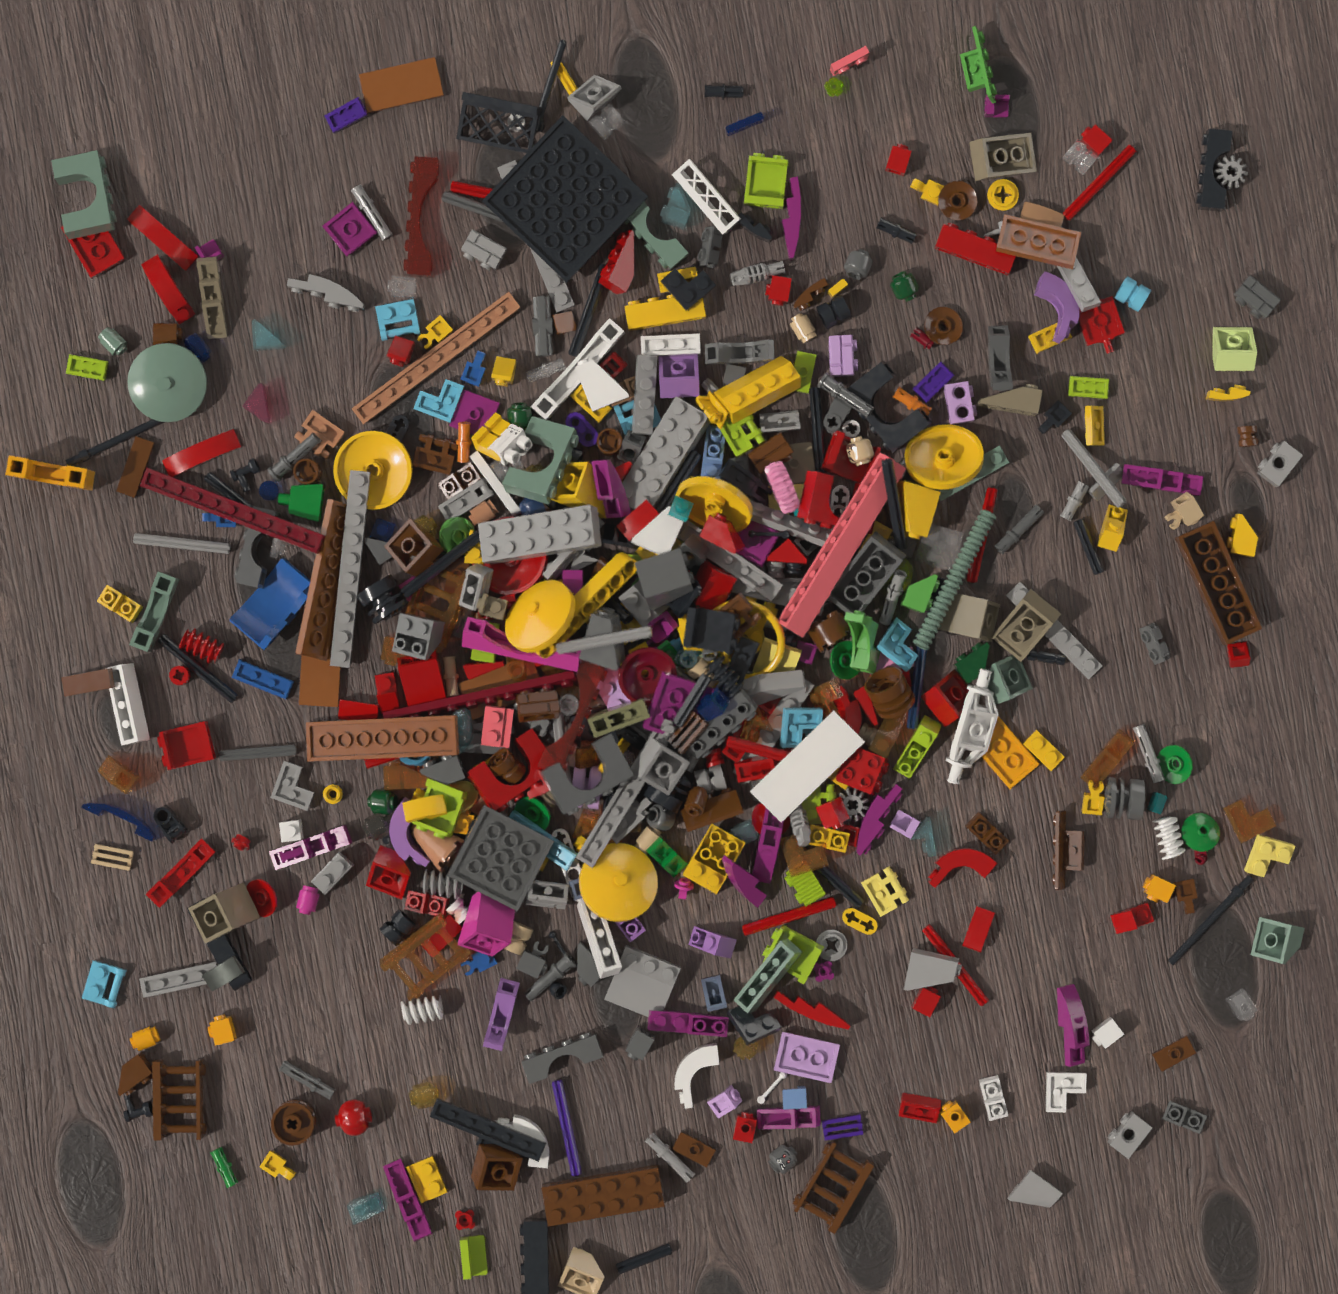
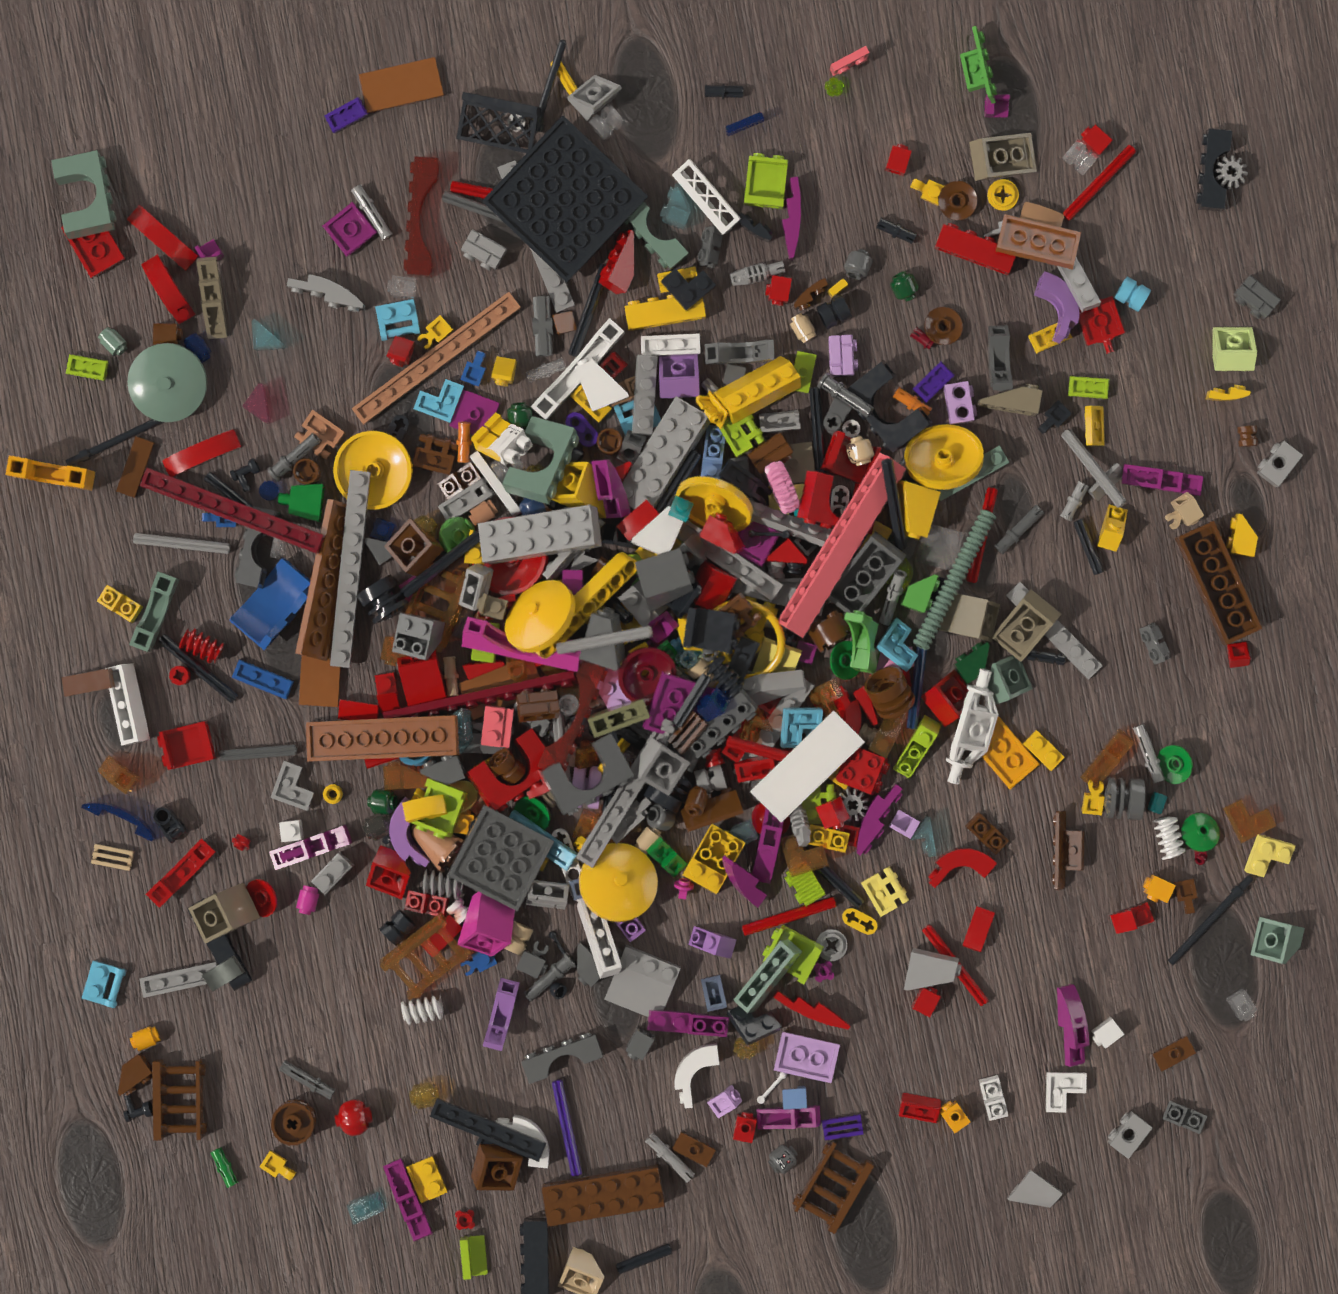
(222, 1029): light orange brick -> none

